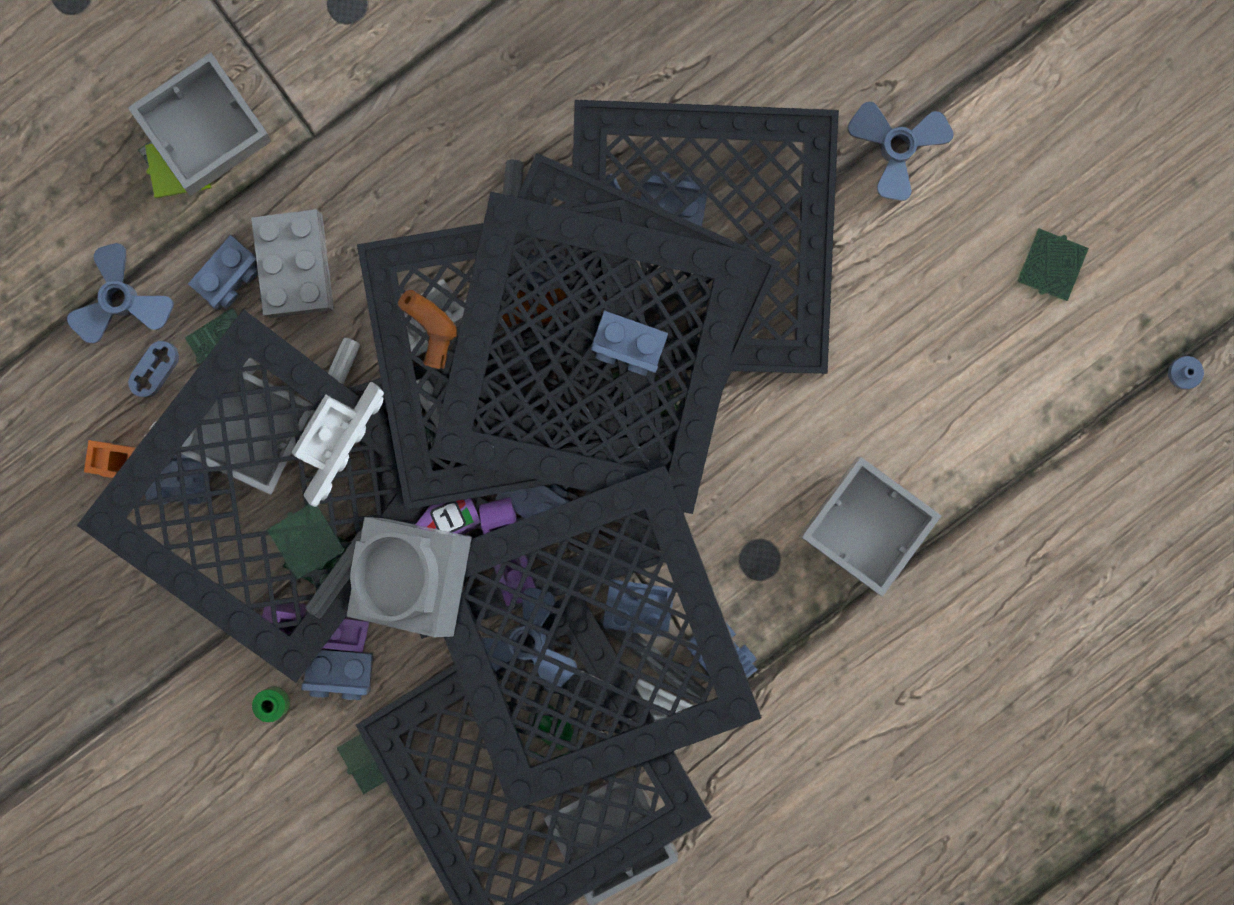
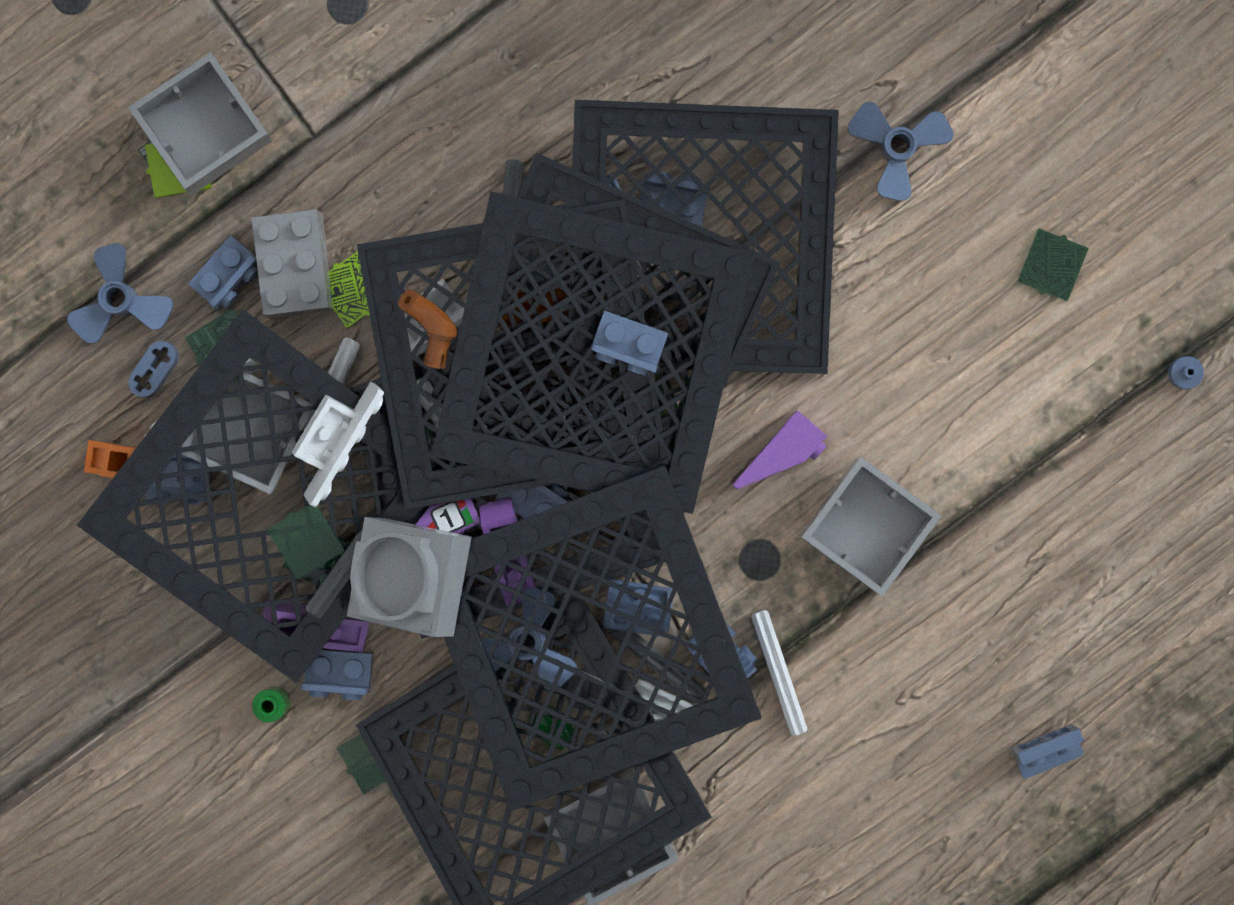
(348, 290): none -> lime piece
(779, 672): none -> white axle
(789, 447): none -> medium lavender slope
(1048, 750): none -> sand blue bracket

